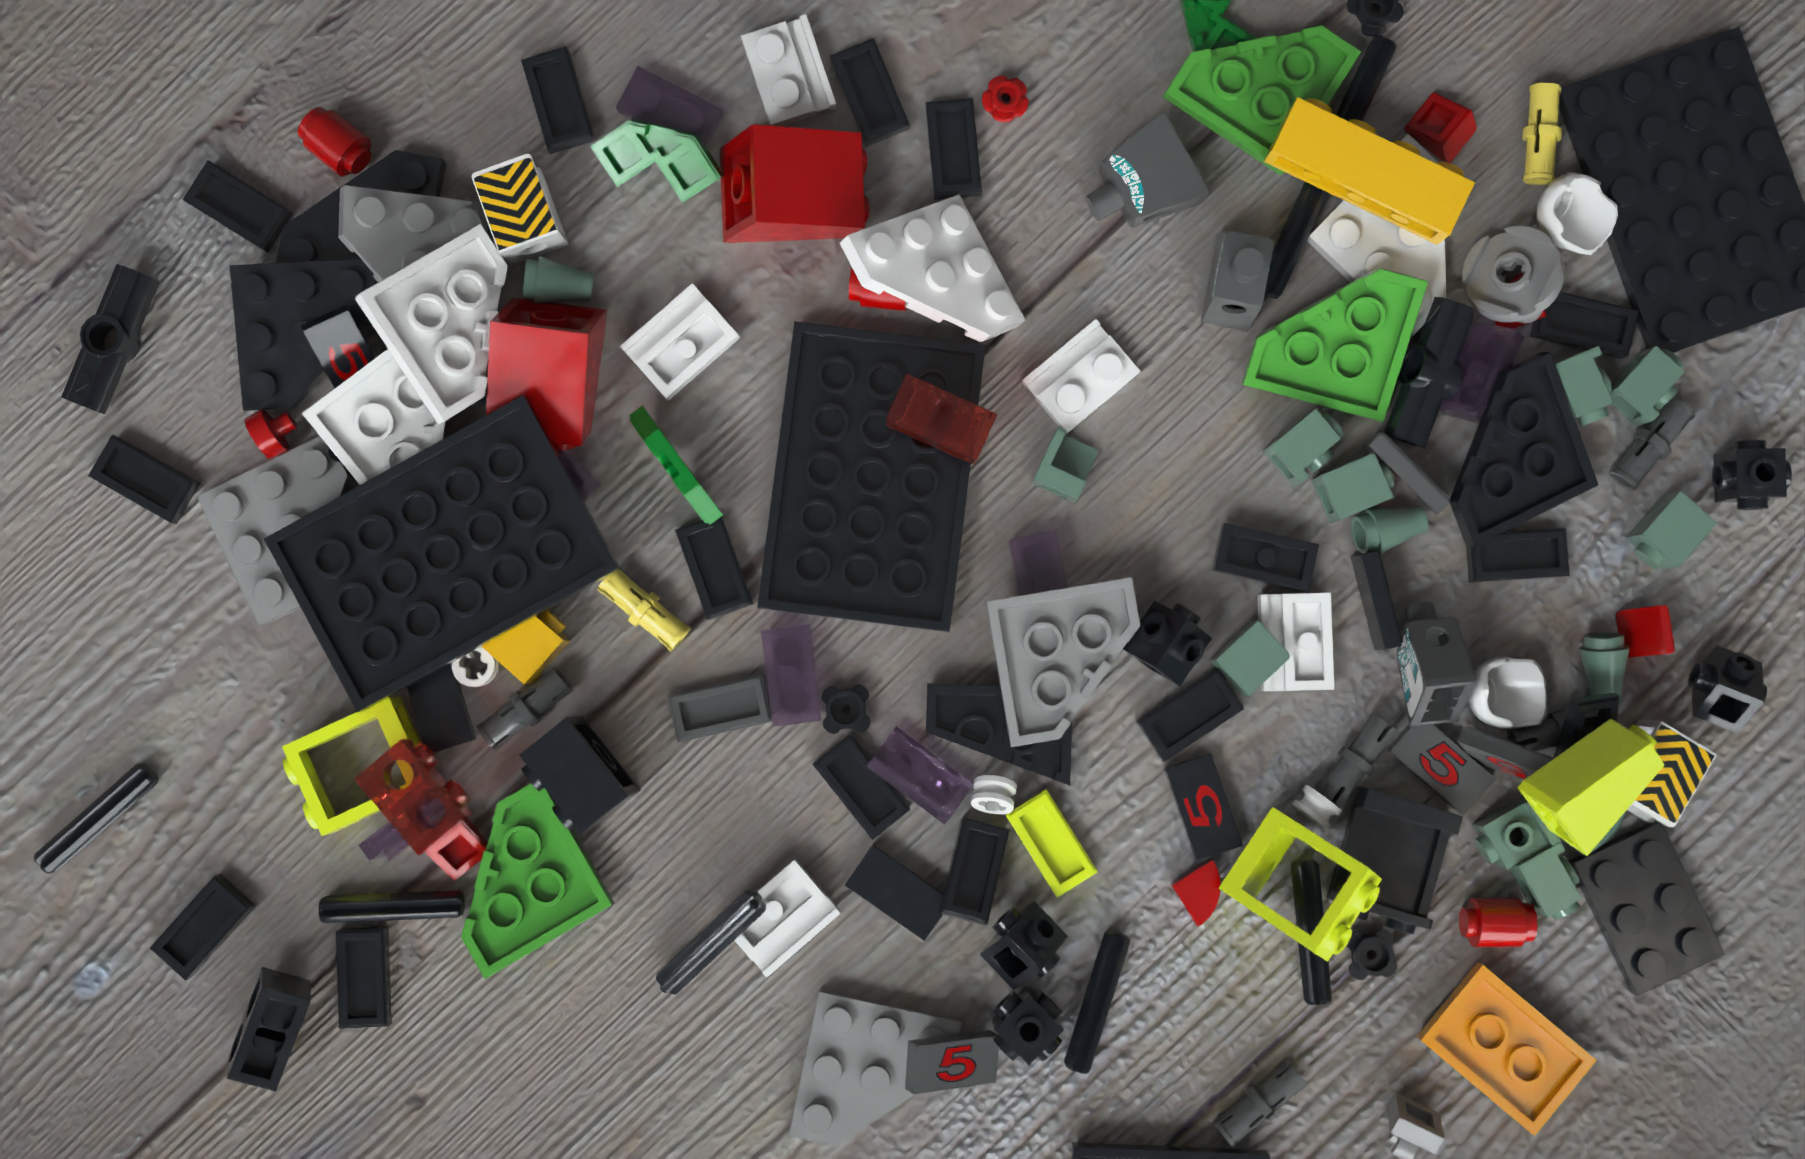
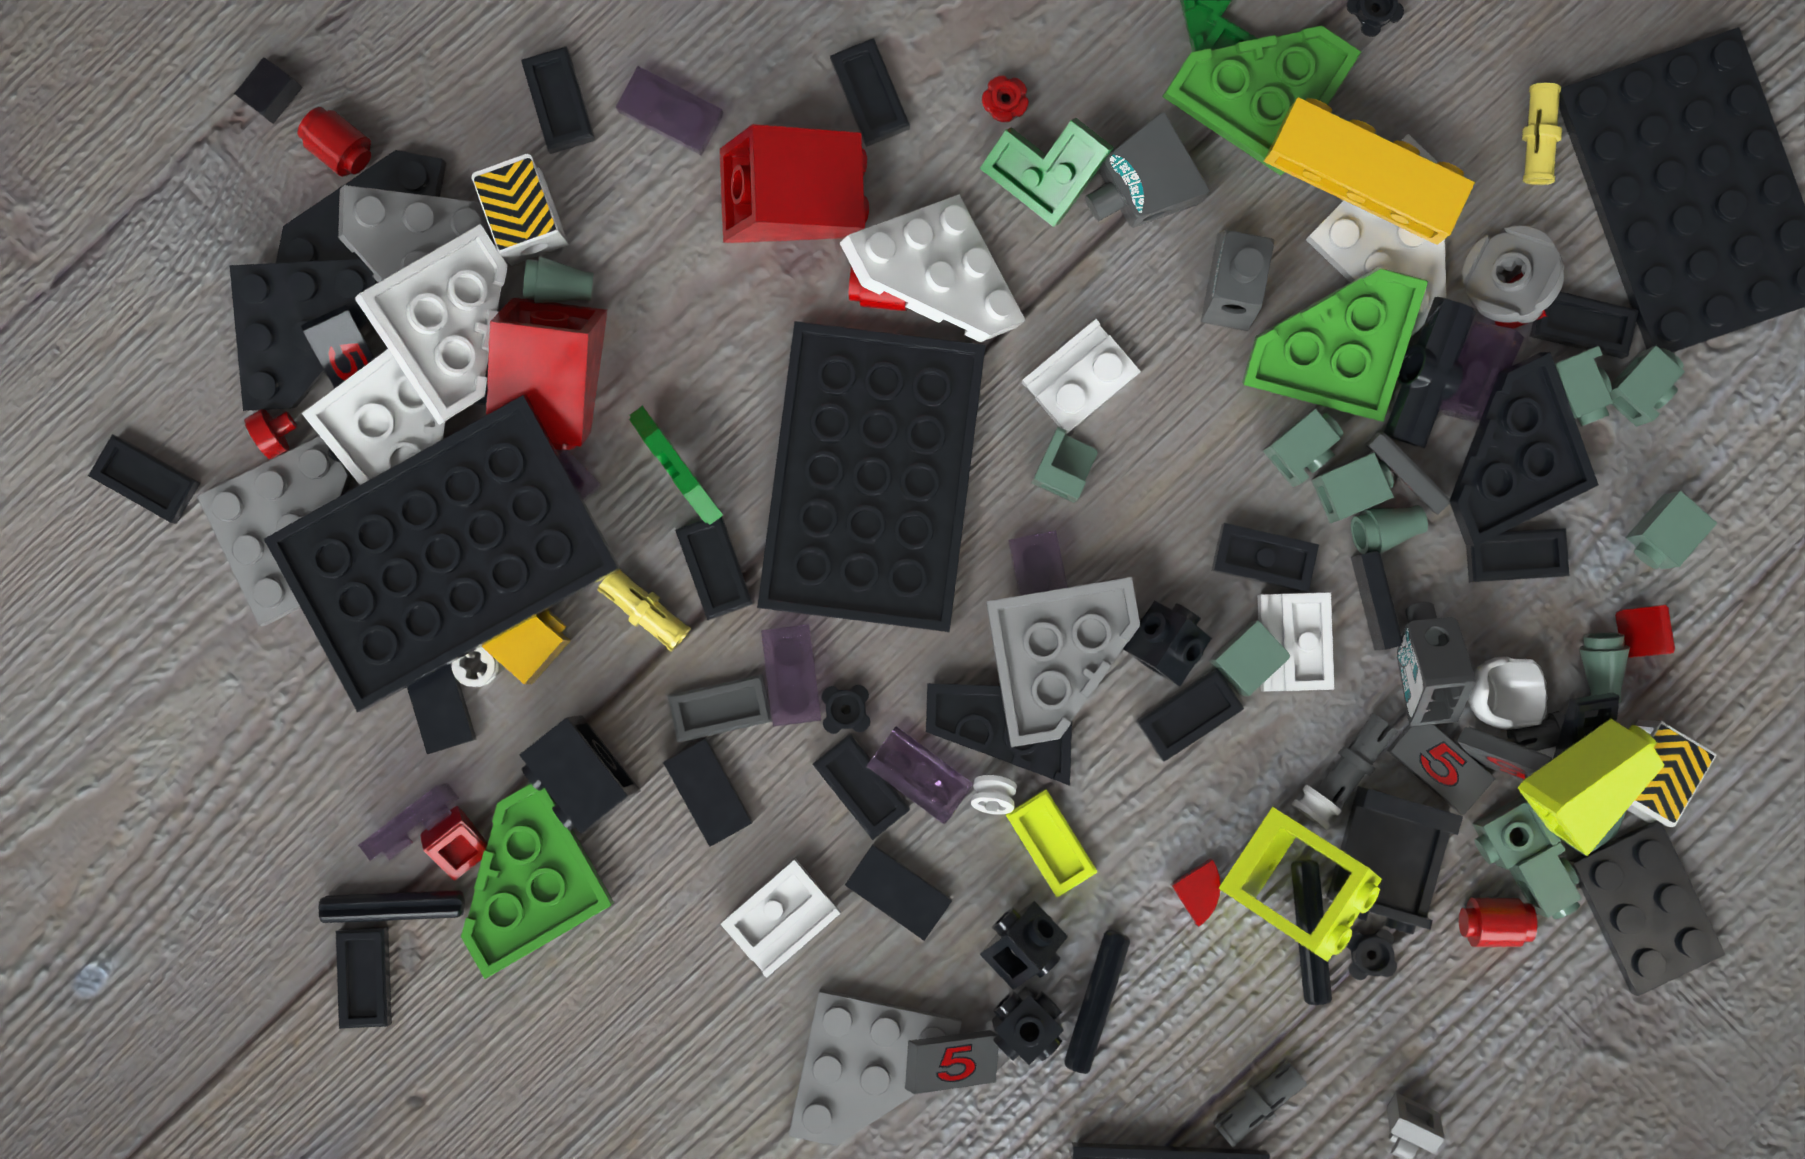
(96, 818): black axle -> none
(123, 309): black piece -> none
(202, 926): black tile -> none
(237, 206): black tile -> none
(268, 90): none -> black slope
(269, 1029): black brick -> none
(299, 768): neon yellow window -> none
(405, 805): clear red brick -> none
(524, 708): dark grey pin -> none
(676, 152): tile -> none
(680, 341): white plate -> none
(708, 792): none -> black tile
(711, 942): black axle -> none
(788, 71): white plate -> none
(940, 419): clear red brick -> none
(953, 148): black tile -> none
(974, 871): black tile -> none
(1049, 181): none -> plate
(1203, 807): black tile -> none
(1310, 197): black axle -> none
(1442, 126): red slope -> none
(1506, 1048): light orange plate -> none
(1576, 213): white hair -> none
(1652, 444): dark grey pin -> none
(1727, 688): black brick -> none
(1751, 475): black brick -> none

